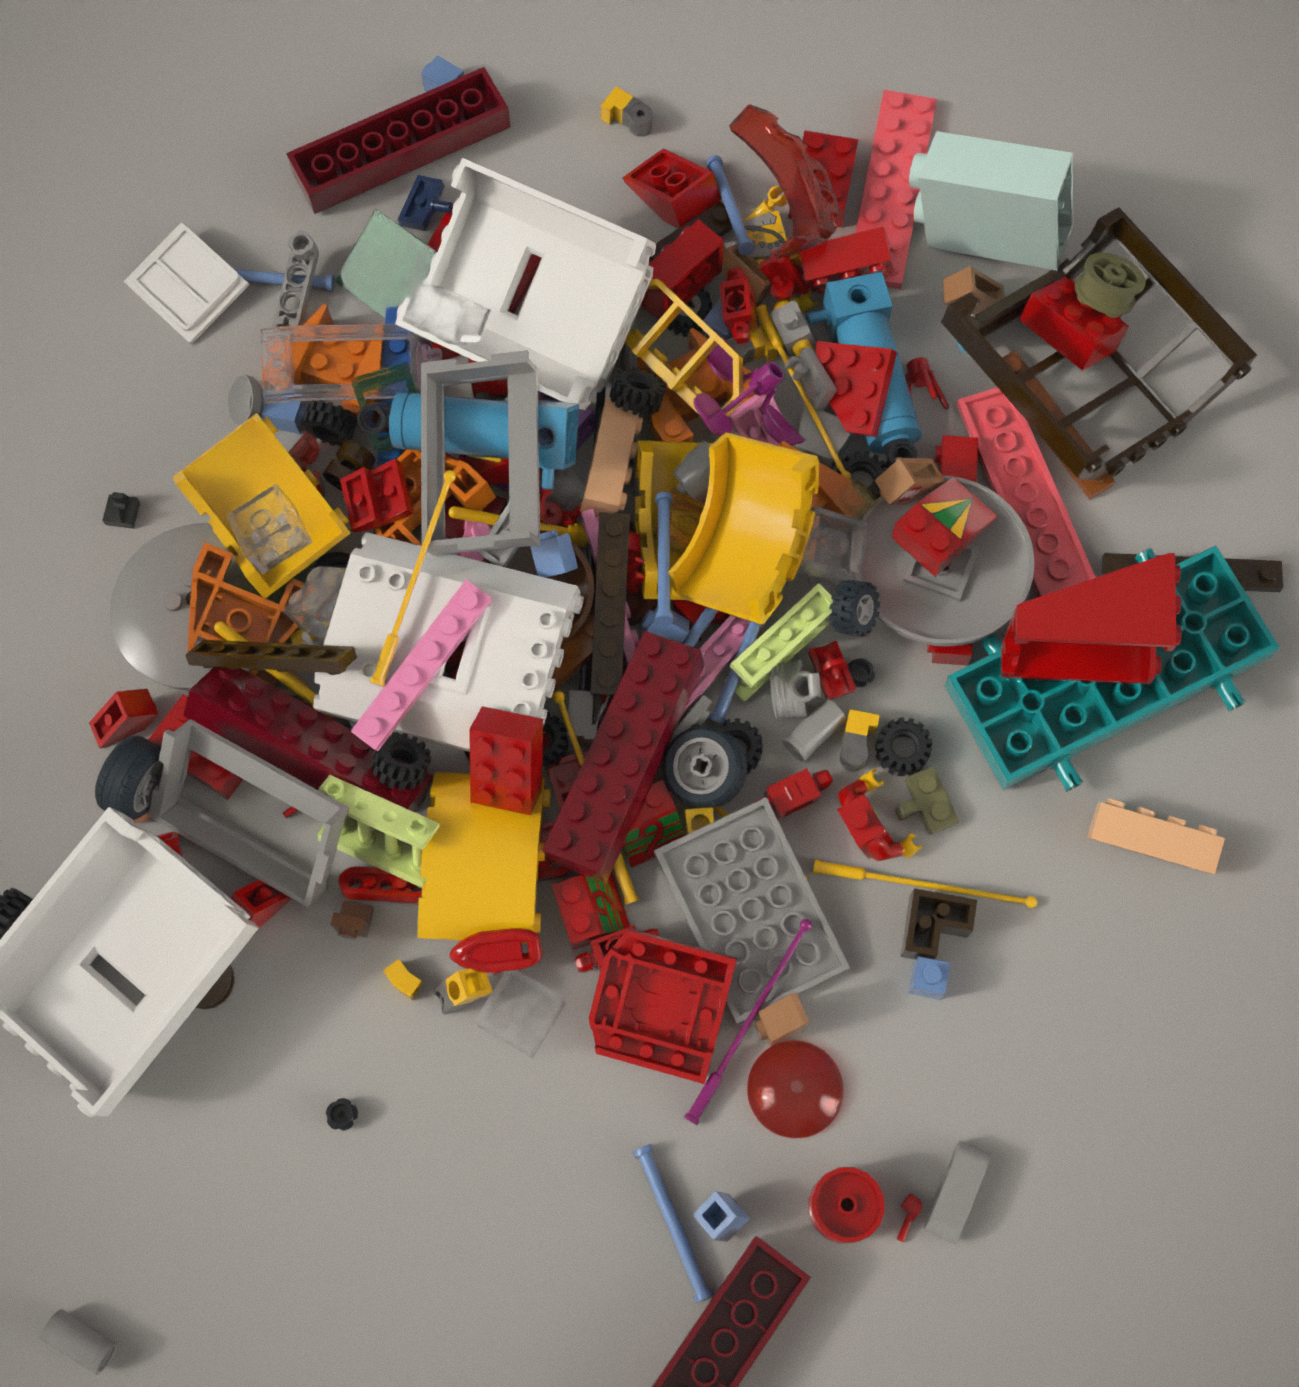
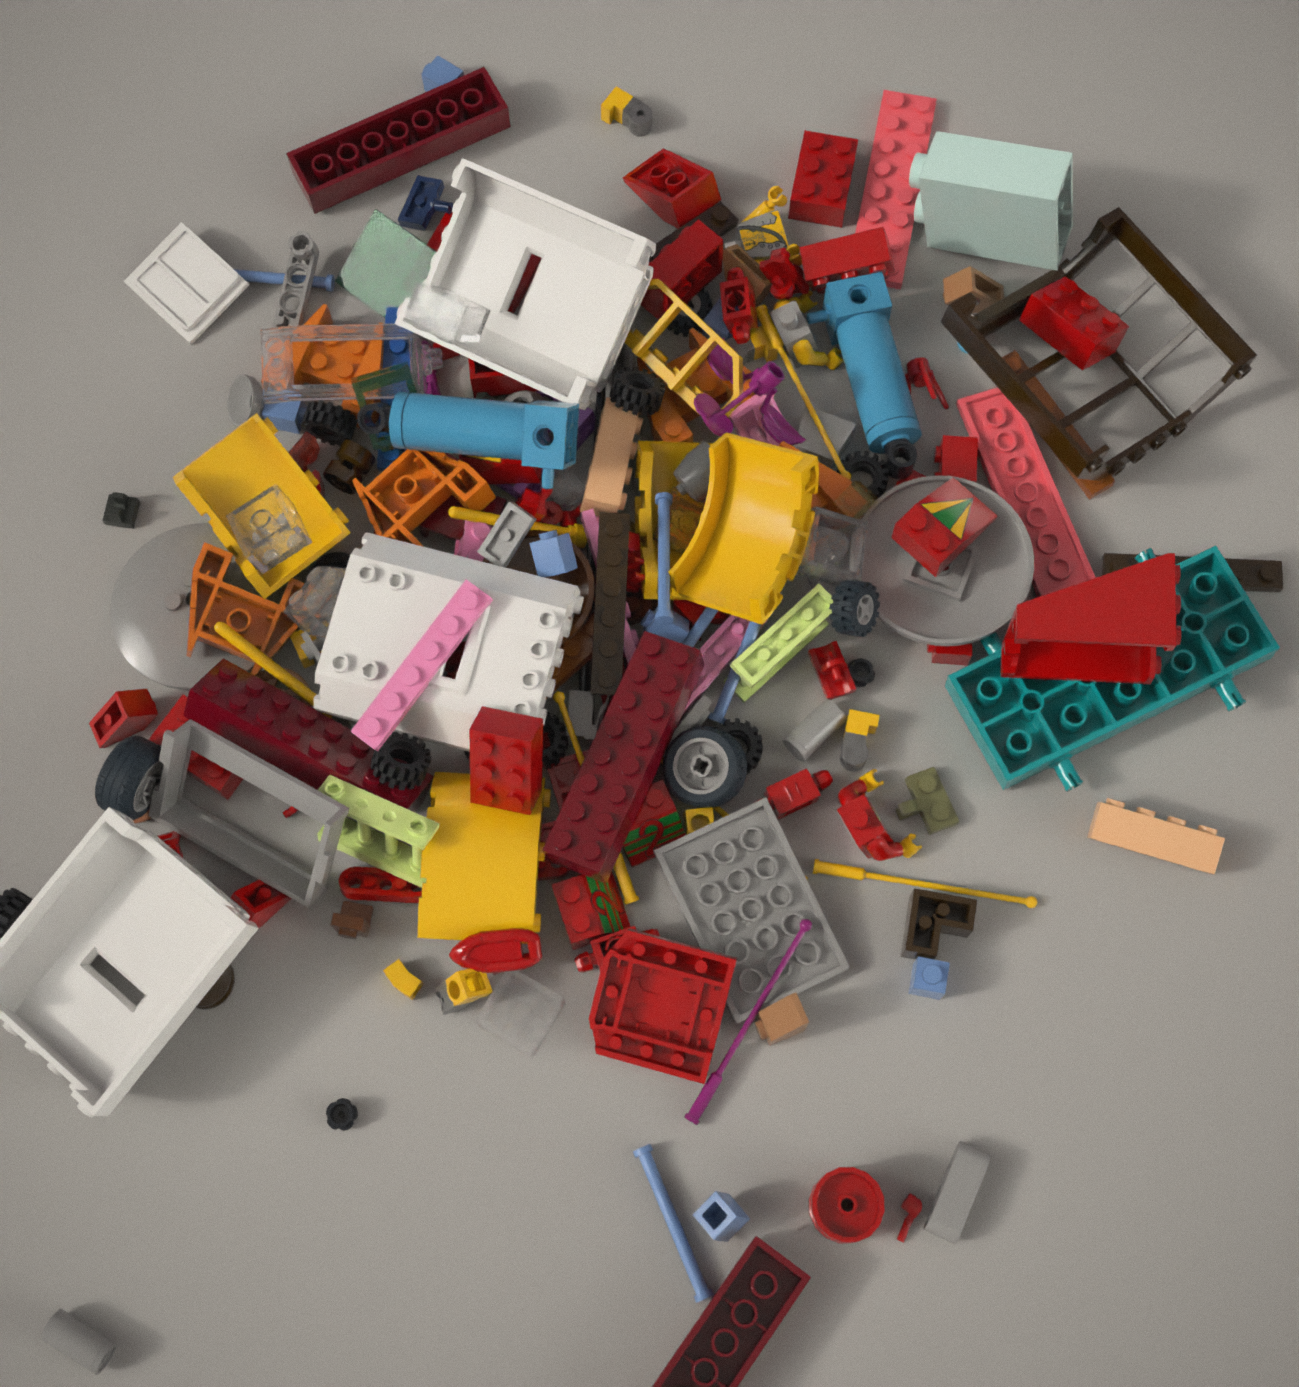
(272, 656): dark brown plate -> none
(376, 496): red slope -> none
(392, 639): yellow piece -> none
(523, 448): light grey piece -> none
(745, 245): medium blue bar -> none
(785, 684): light grey piece -> none
(788, 1112): clear red dish -> none
(799, 176): clear red windscreen -> none
(813, 378): light grey plate -> none
(861, 383): red plate -> none
(903, 729): black tyre -> none
(909, 480): medium nougat slope -> none
(1109, 284): olive wheel -> none

